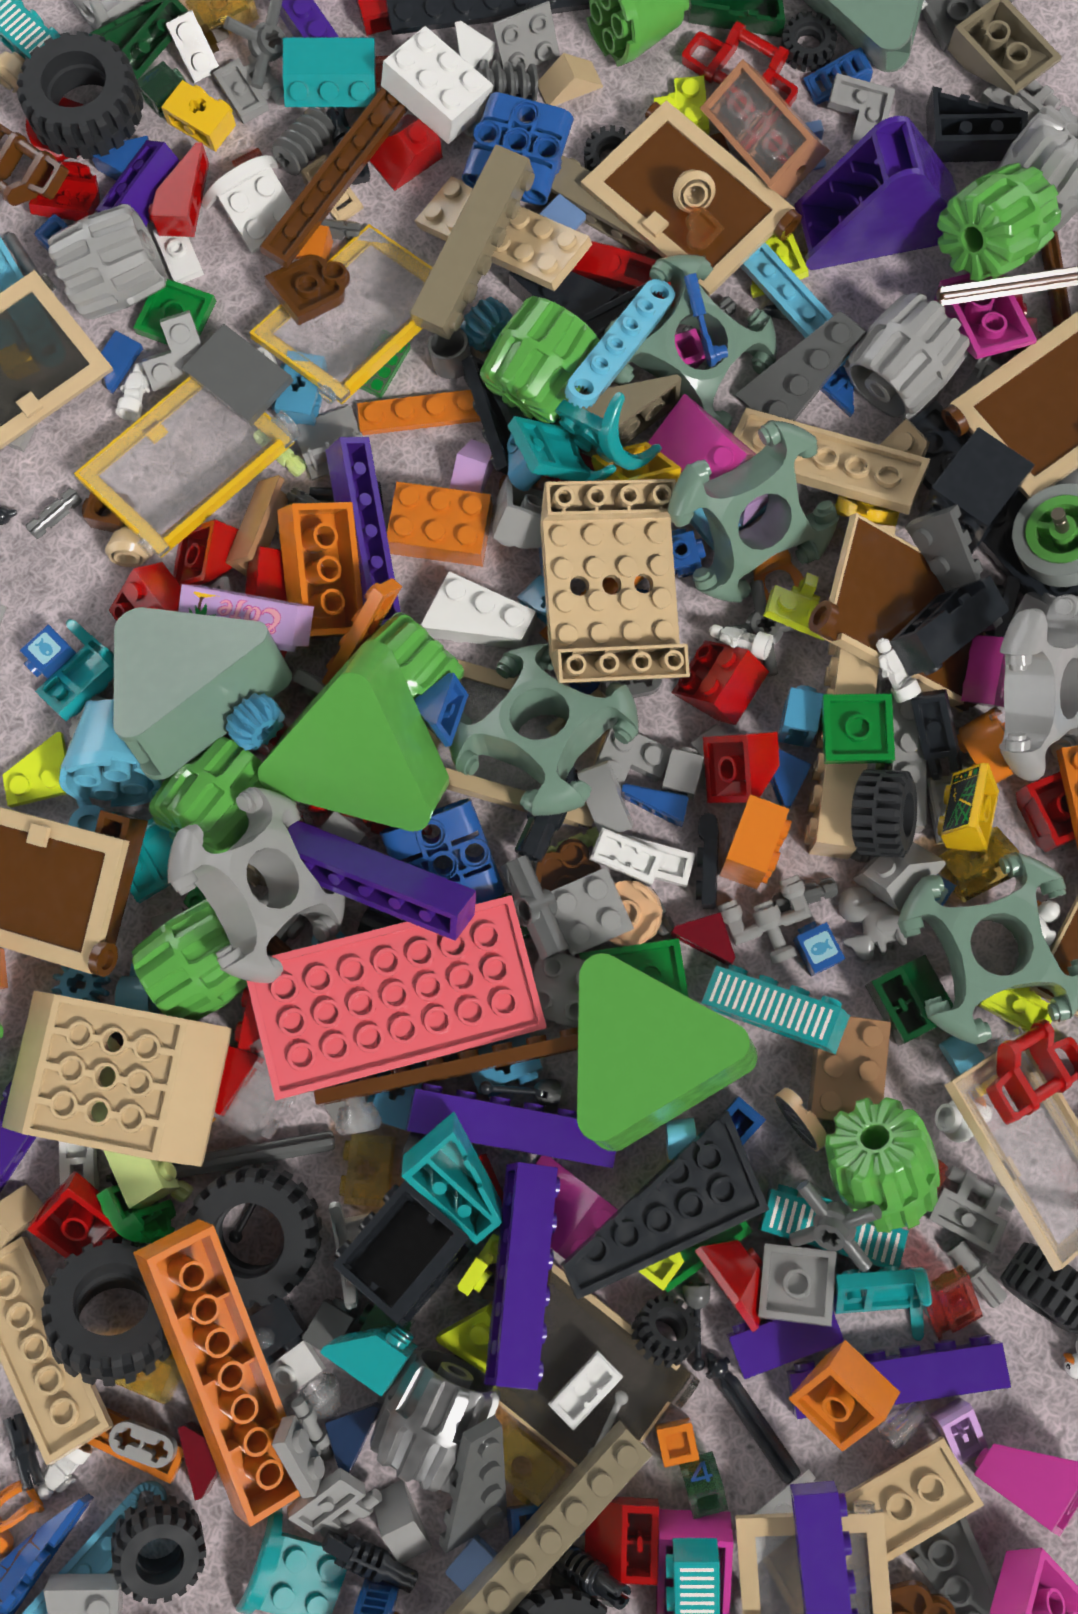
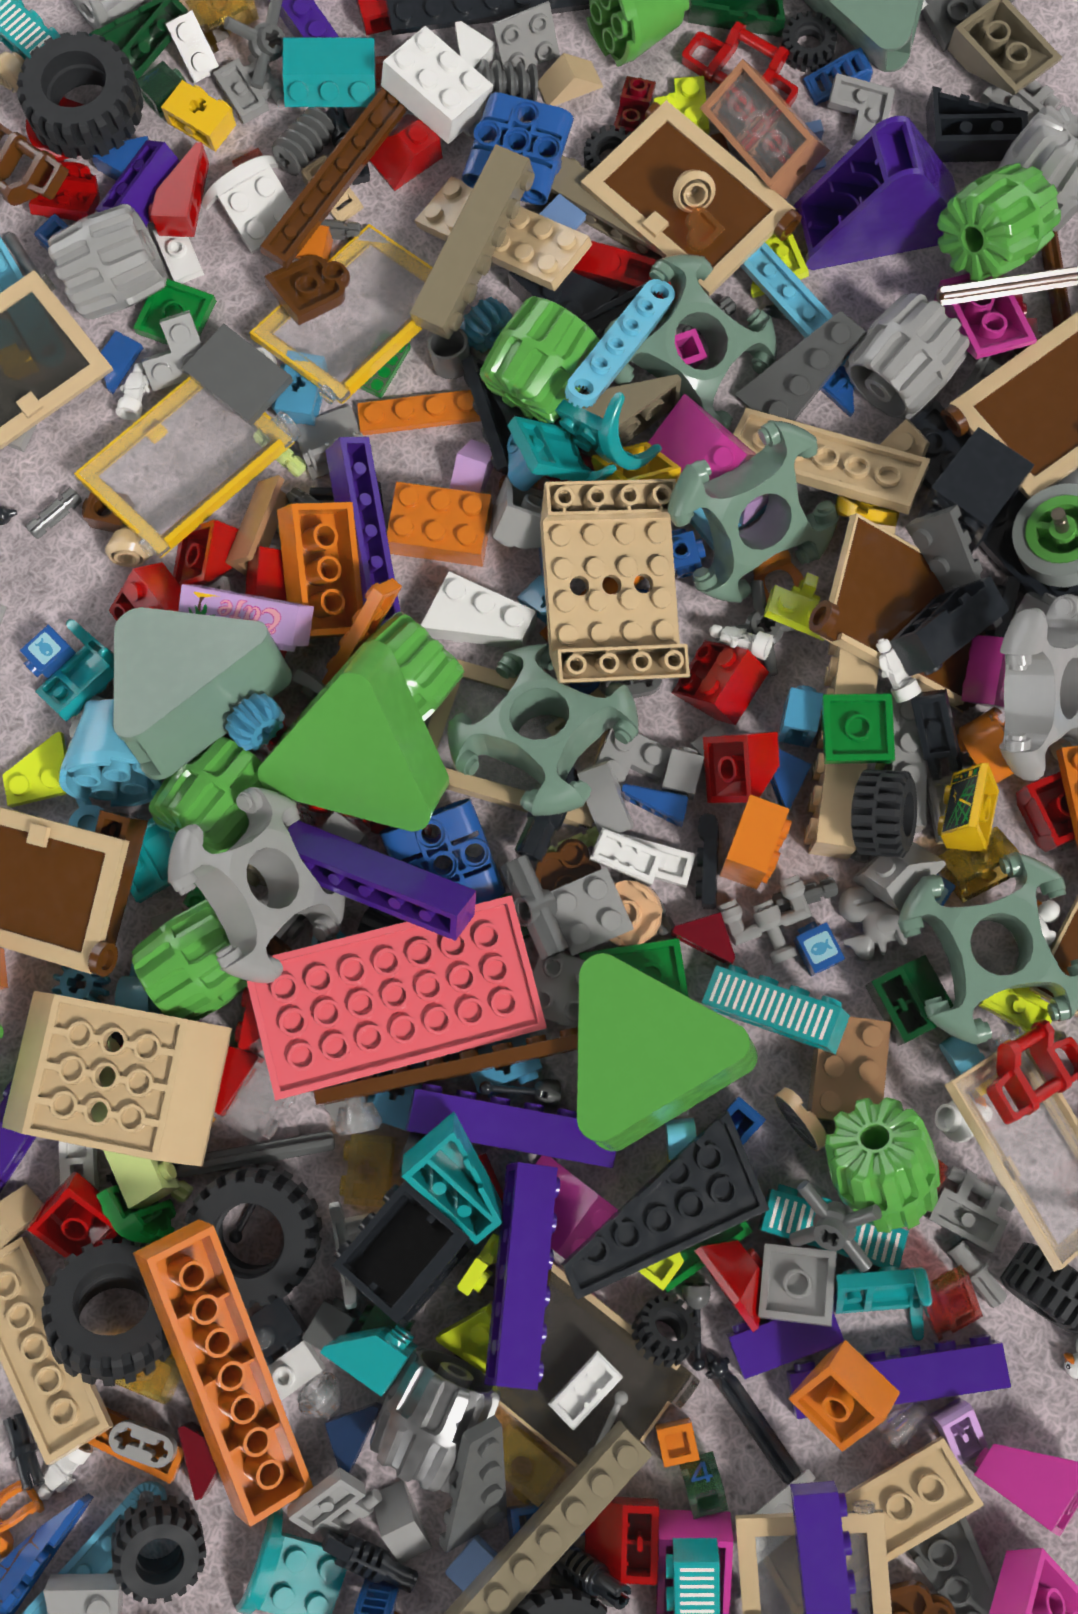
(303, 1447): light grey plate -> none
(443, 707): blue slope -> none
(634, 102): none -> dark red slope
(712, 353): blue piece -> none

